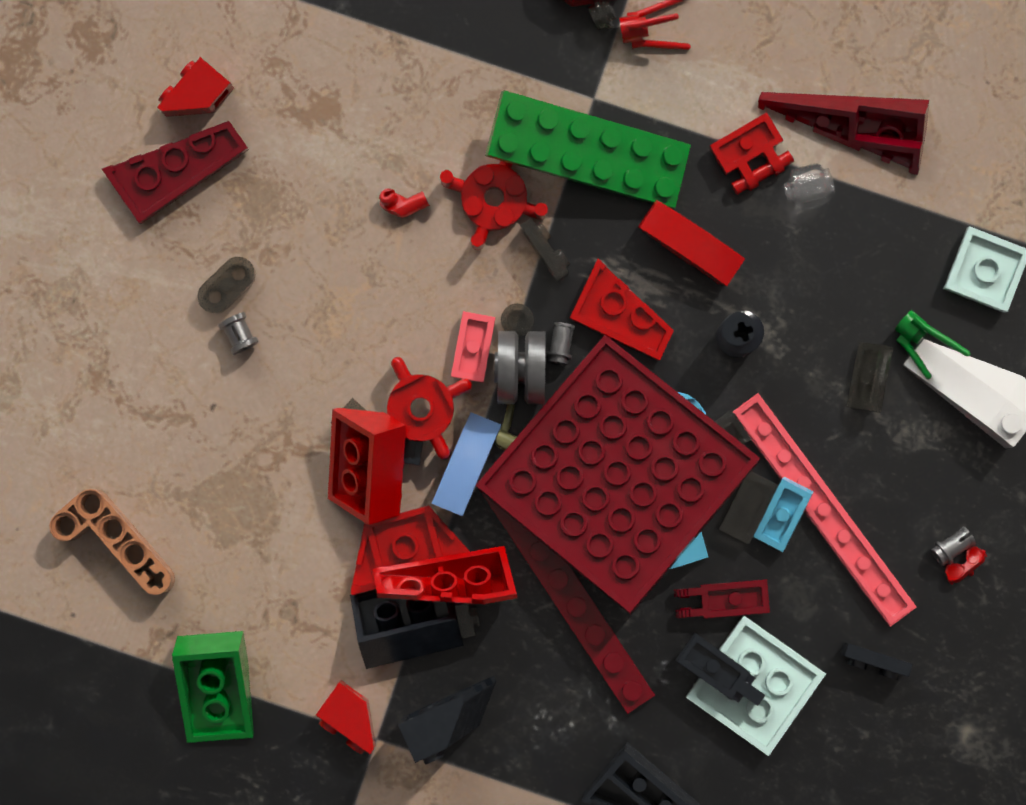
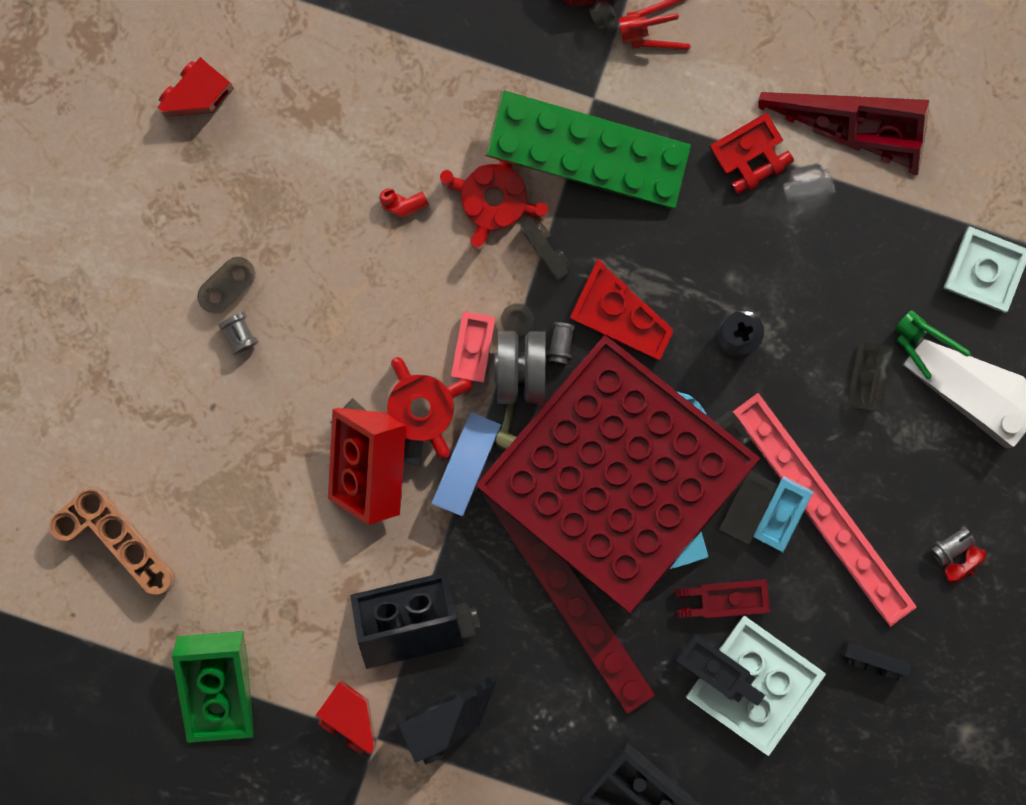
(164, 175): dark red wing -> none
(400, 540): red wing -> none
(458, 578): red wedge -> none
(691, 243): red slope -> none

